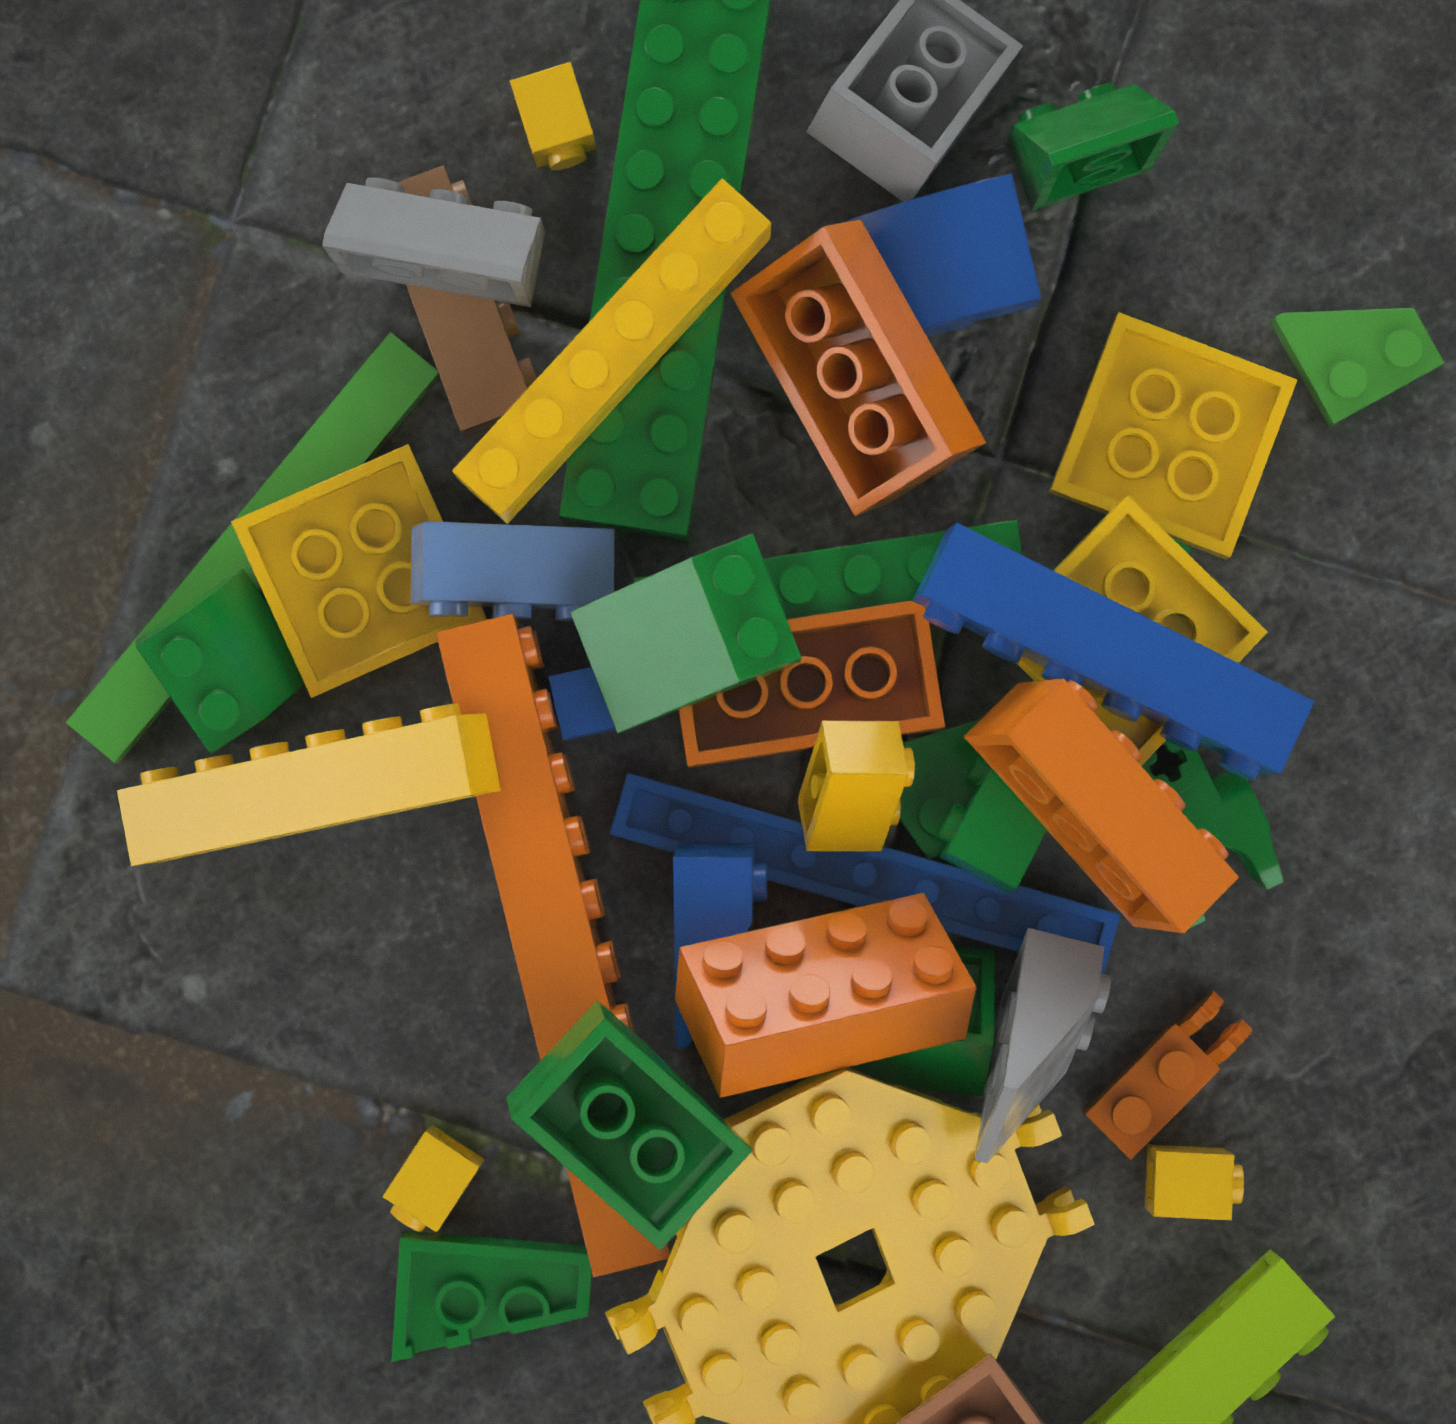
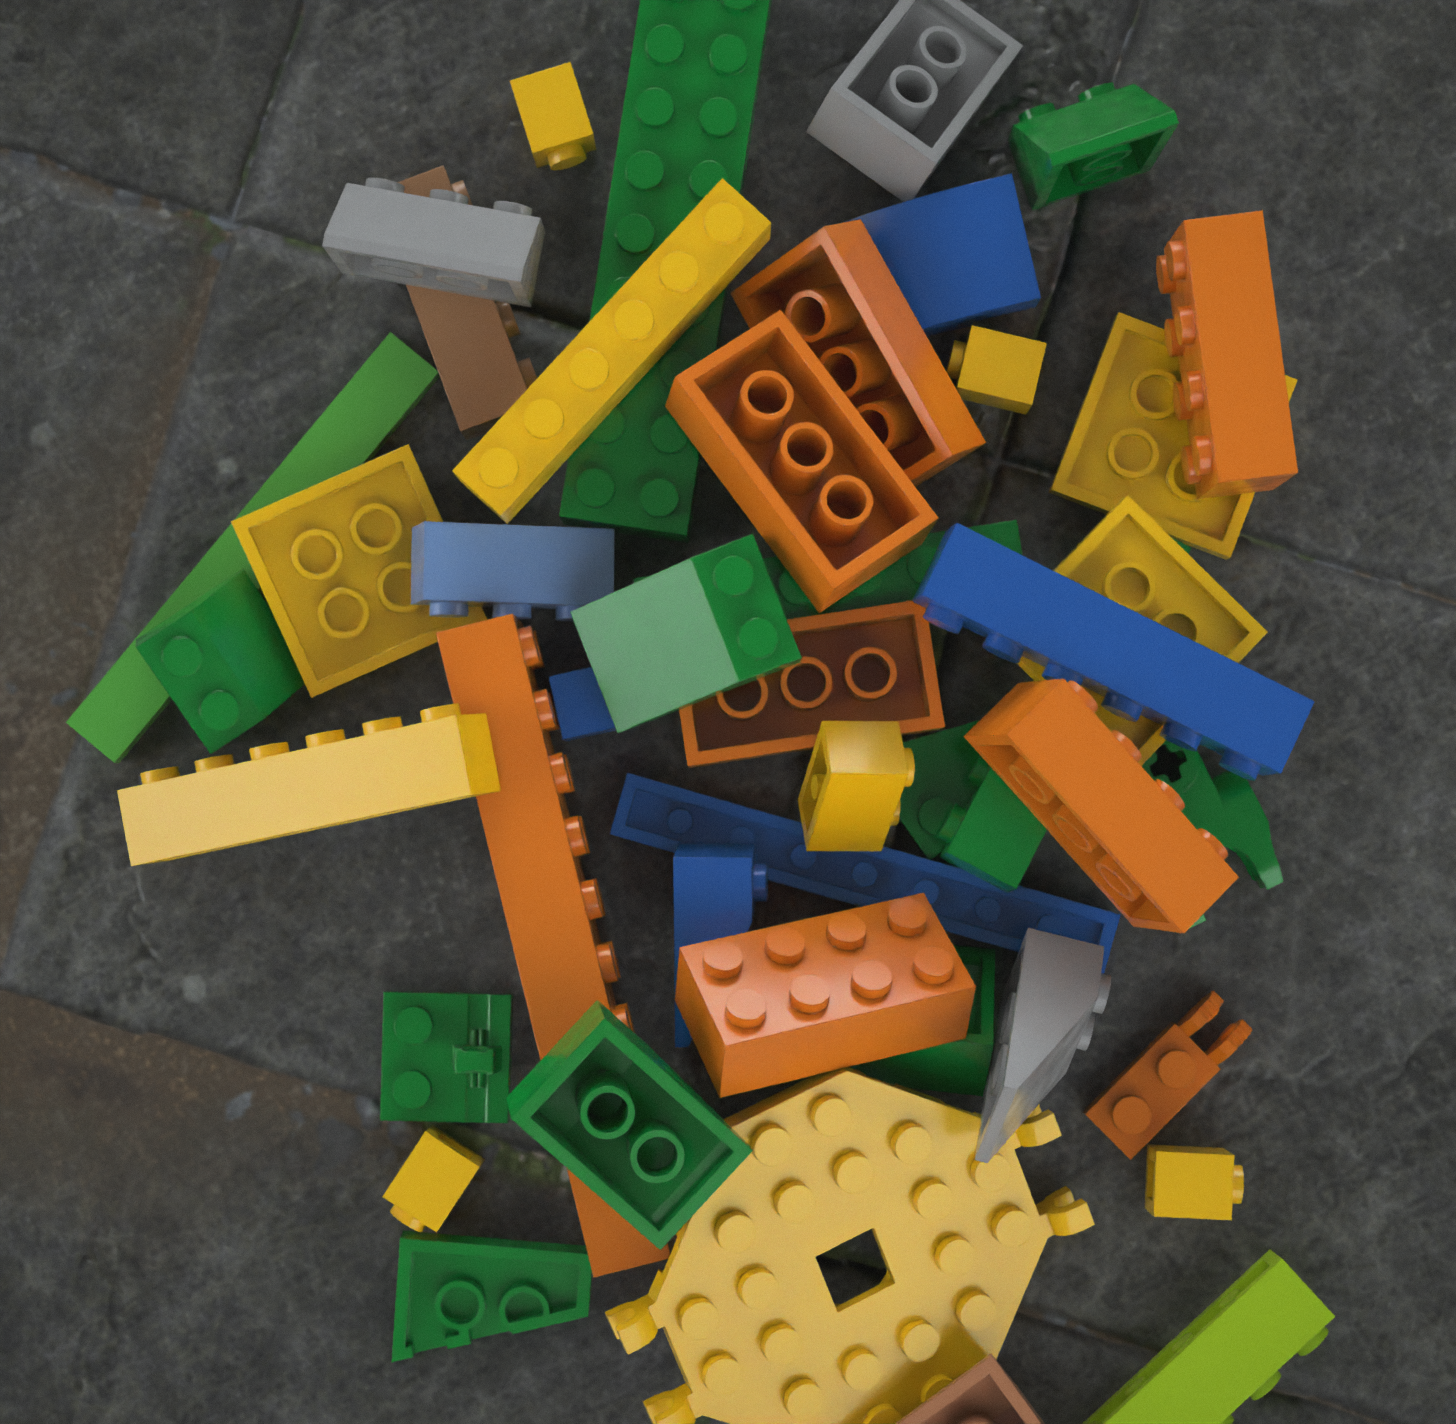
(446, 1056): none -> green hinge
(800, 460): none -> orange brick
(996, 369): none -> yellow brick
(1227, 356): none -> orange brick
(1355, 355): bright green wing -> none

